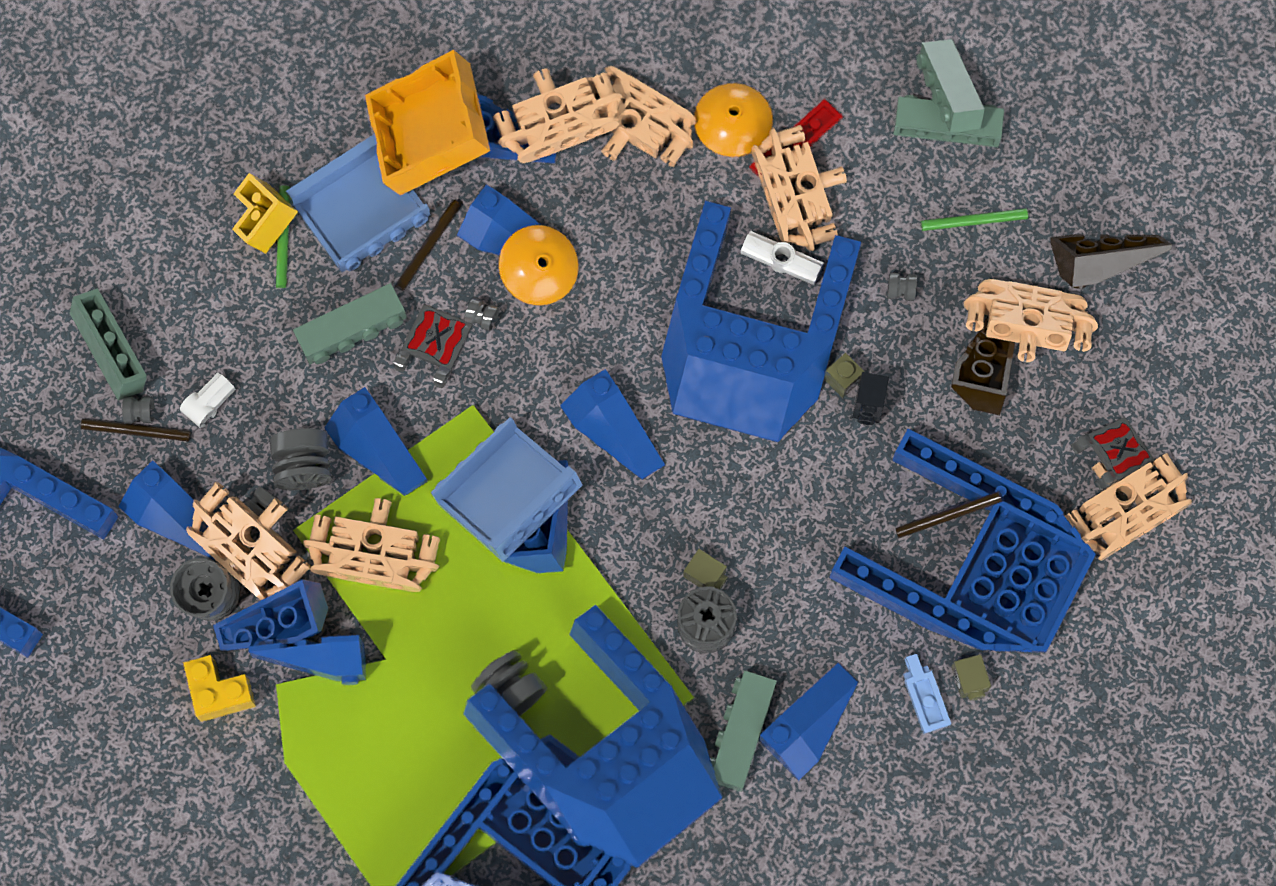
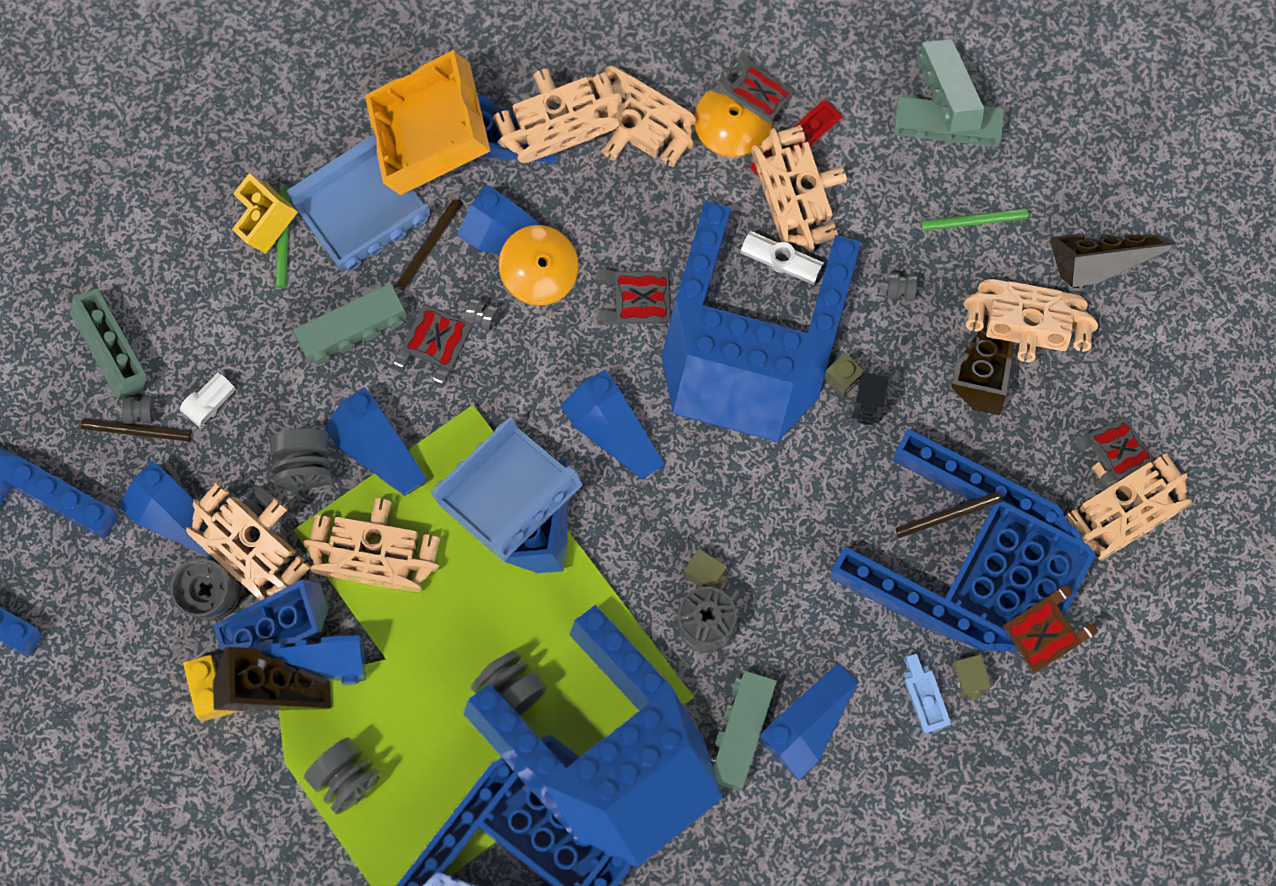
(259, 683): none -> dark brown wedge
(339, 771): none -> dark grey wheel
(638, 297): none -> flag
(753, 89): none -> dark grey flag
(1044, 632): none -> flag

